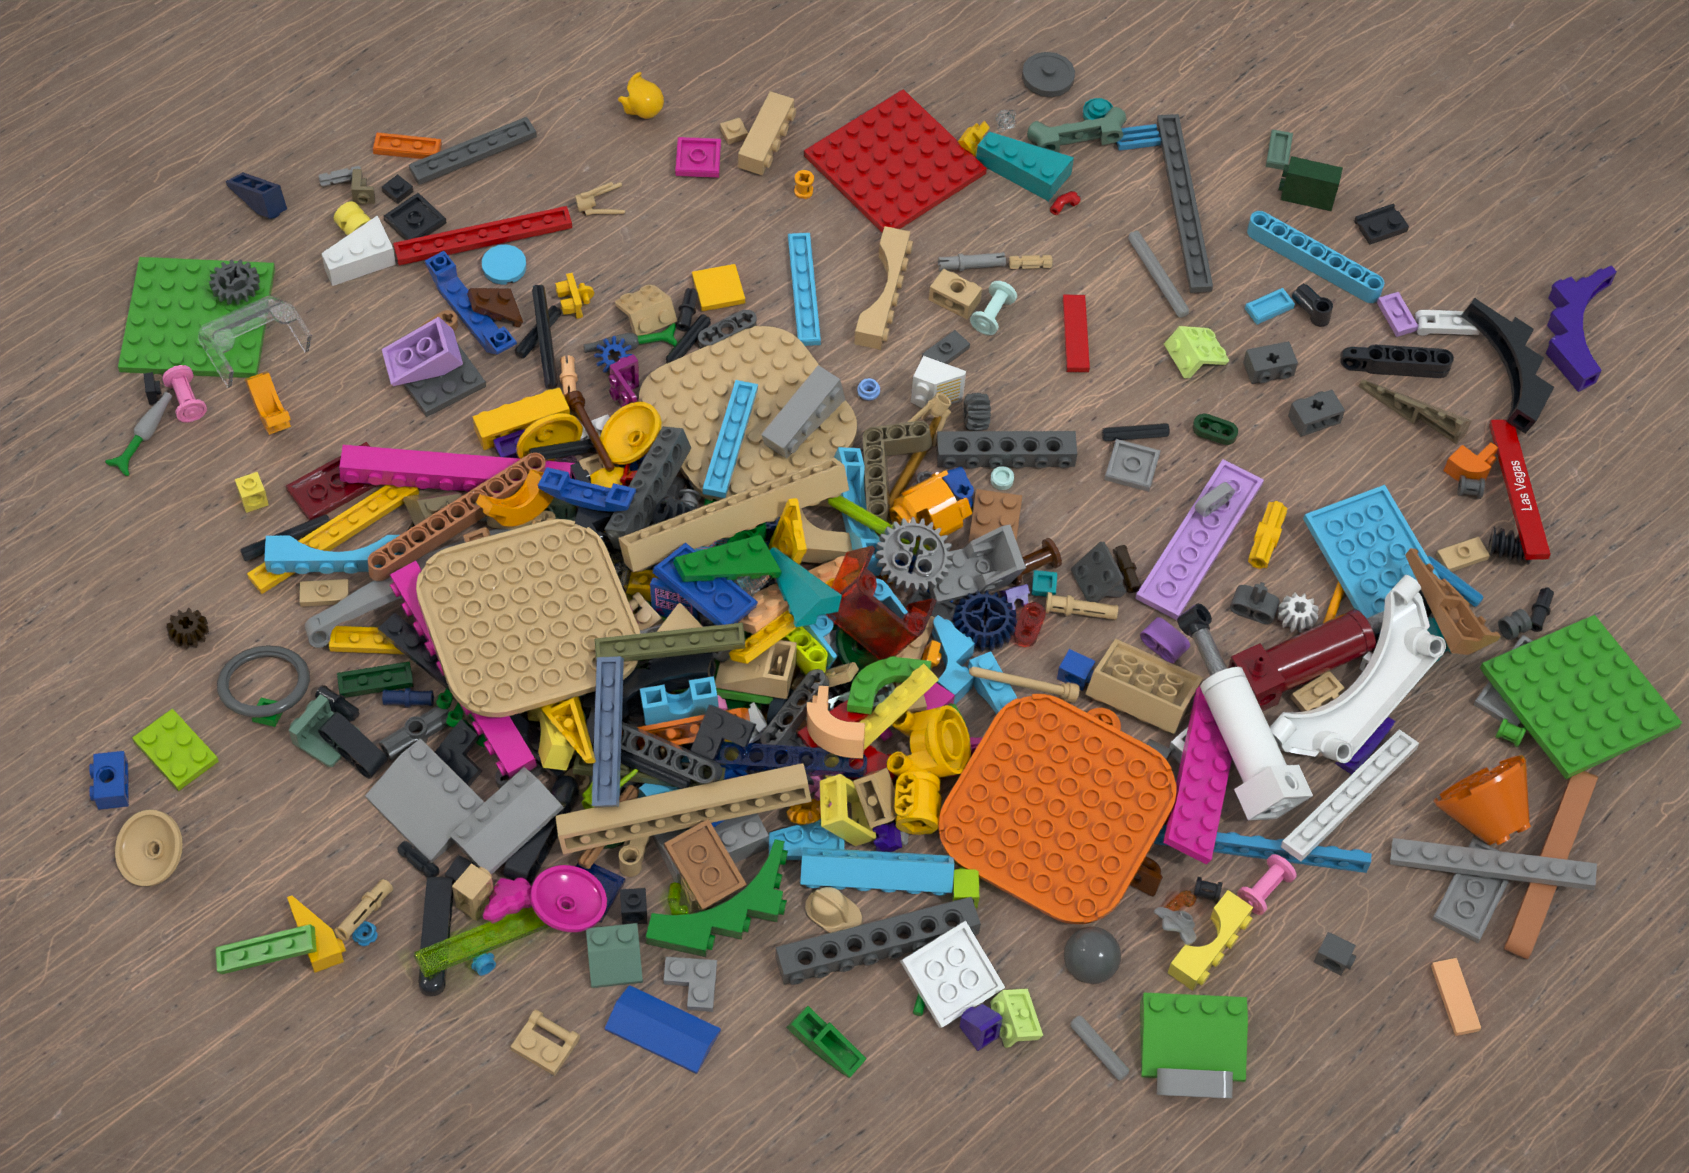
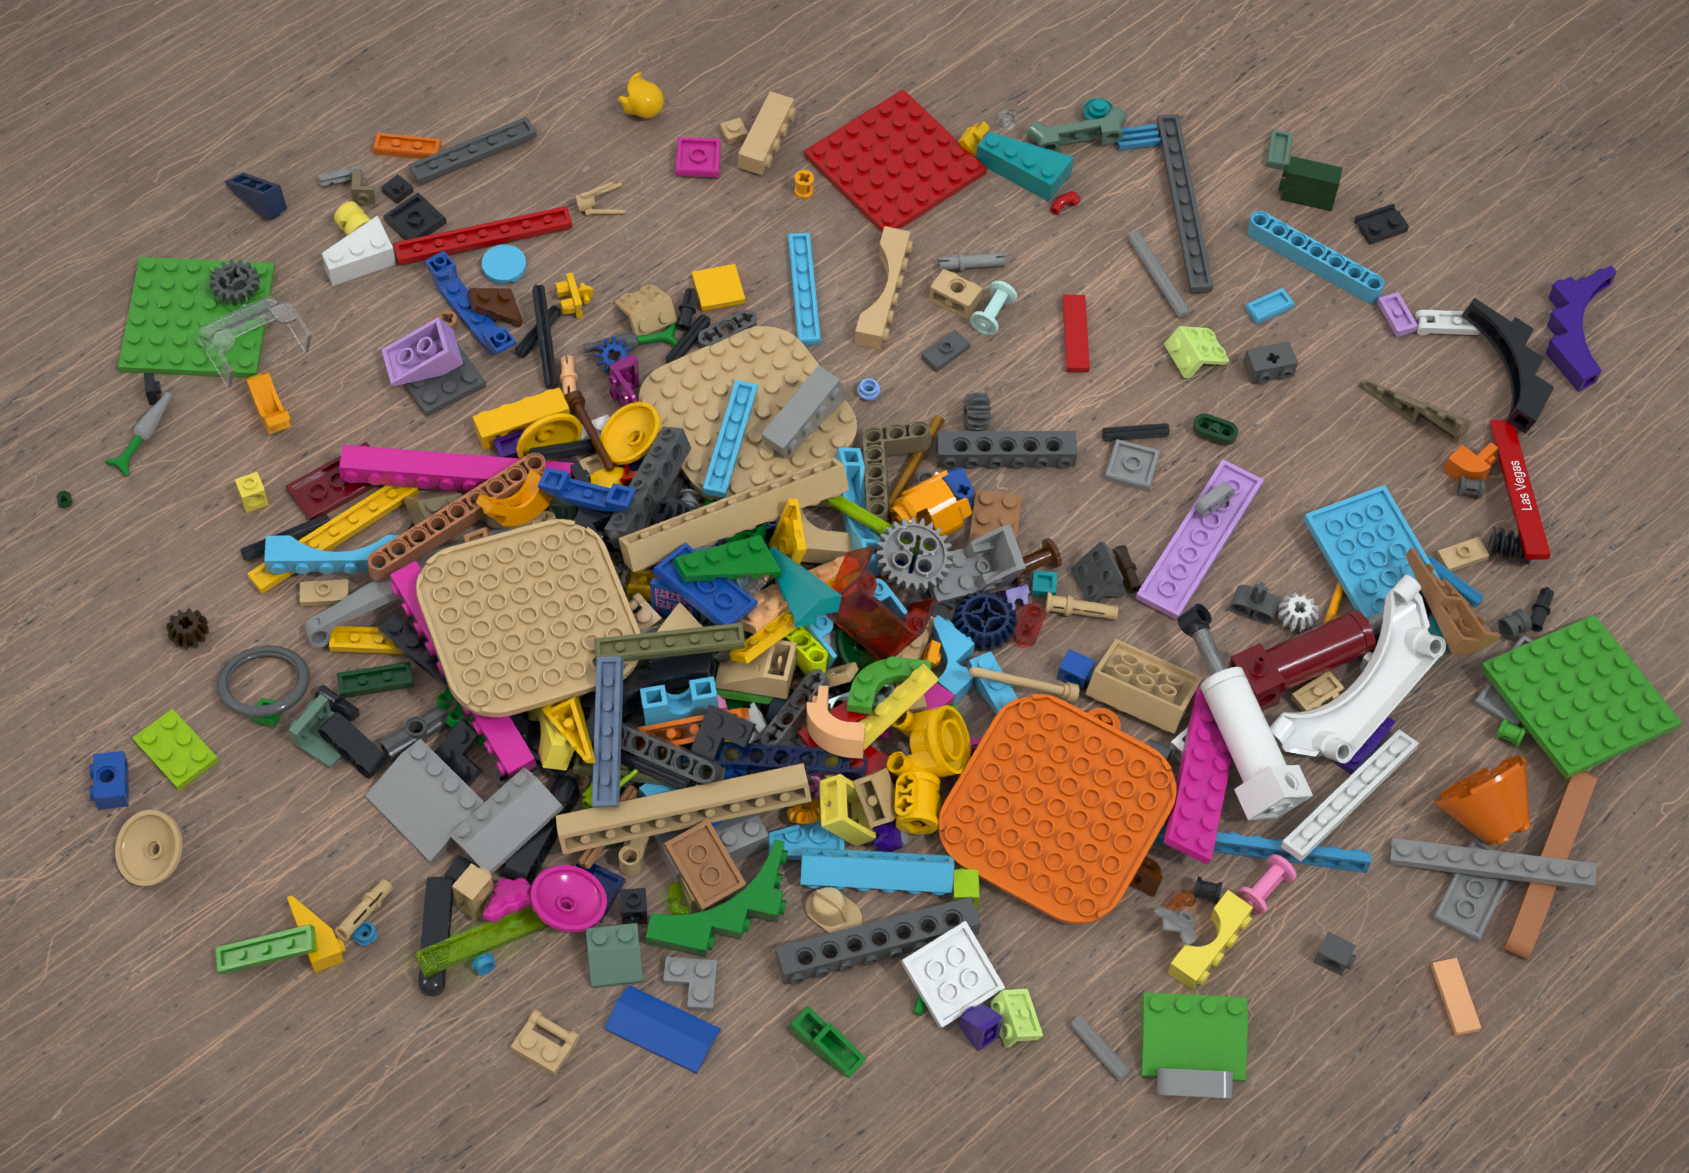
(64, 499): none -> dark green rock
(179, 379): bright pink hose -> none
(408, 697): dark blue pin -> none
(417, 859): black axle -> none
(935, 378): white slope -> none
(936, 407): tan plant -> none
(1002, 478): light aqua tile -> none
(1030, 261): tan axle -> none
(1048, 74): dark grey wheel -> none
(1092, 955): dark grey piece -> none
(1165, 640): medium lavender beam -> none
(1267, 535): yellow piece -> none
(1316, 412): dark grey brick -> none
(1317, 307): black piece -> none
(1398, 360): black piece -> none

